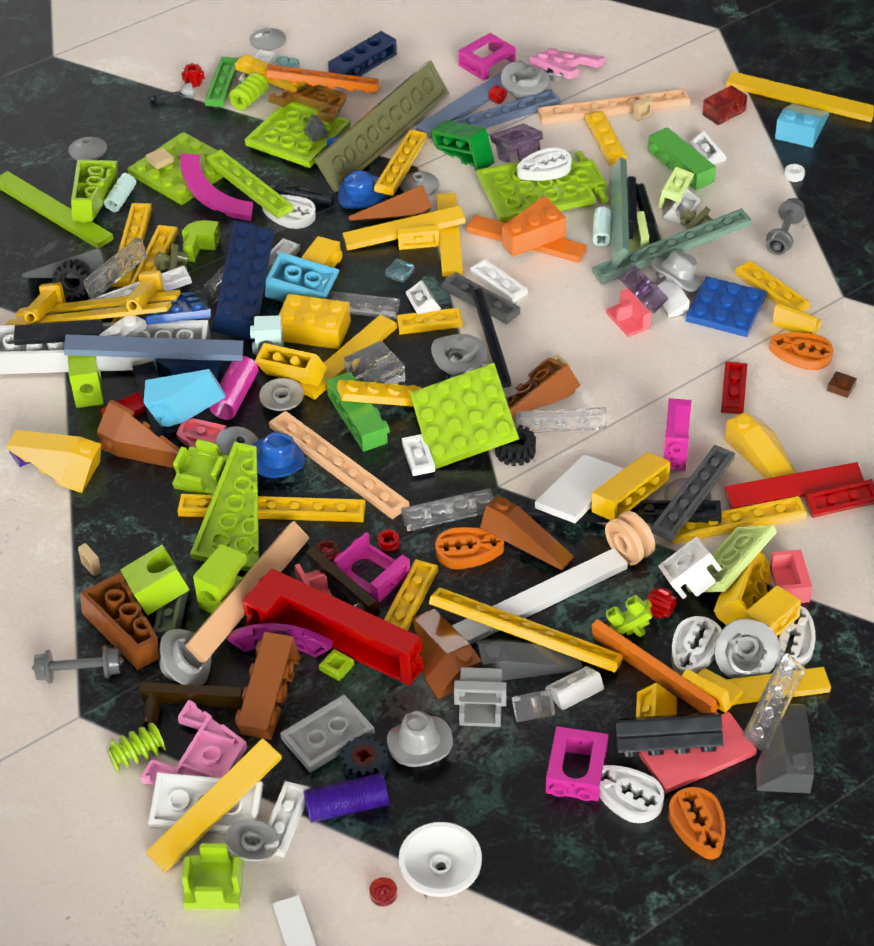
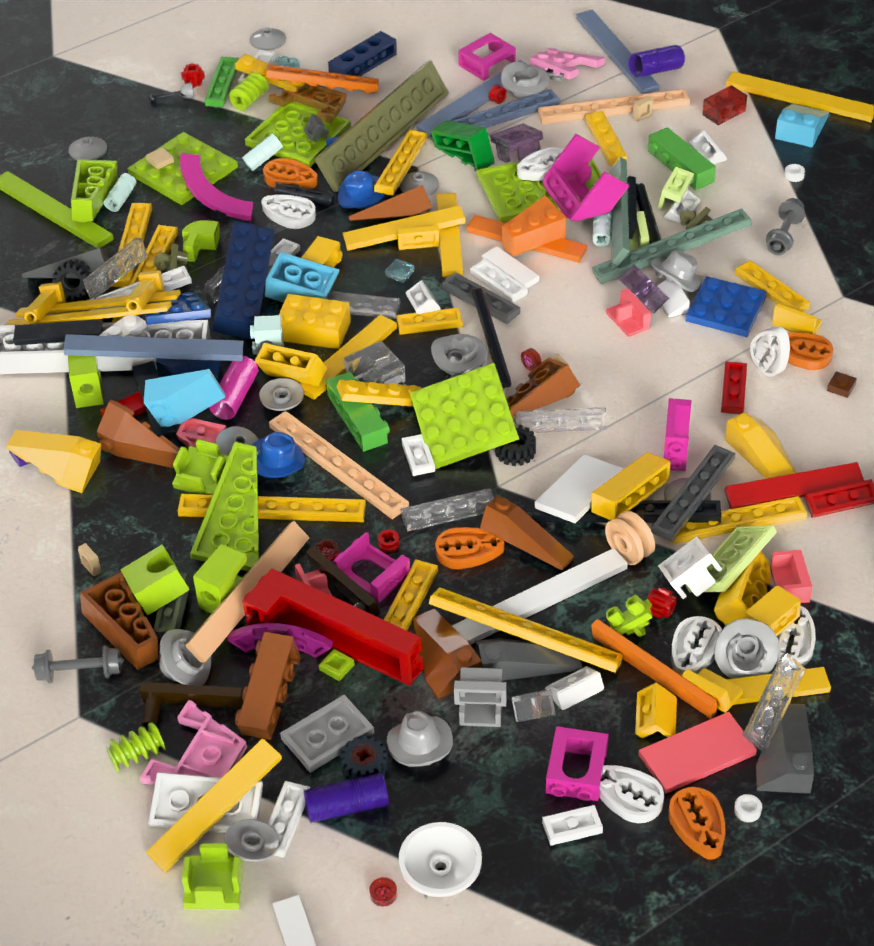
(249, 184): lime tile -> none
(262, 152): none -> light aqua axle
(289, 173): none -> orange piece
(511, 267): none -> white tile
(530, 359): none -> clear red tile
(567, 182): none -> dark pink windscreen
(572, 825): none -> white plate
(614, 49): none -> sand blue tile
(656, 60): none -> dark purple piece
(667, 733): black brick -> none
(747, 808): none -> white tile
(777, 342): none -> white piece

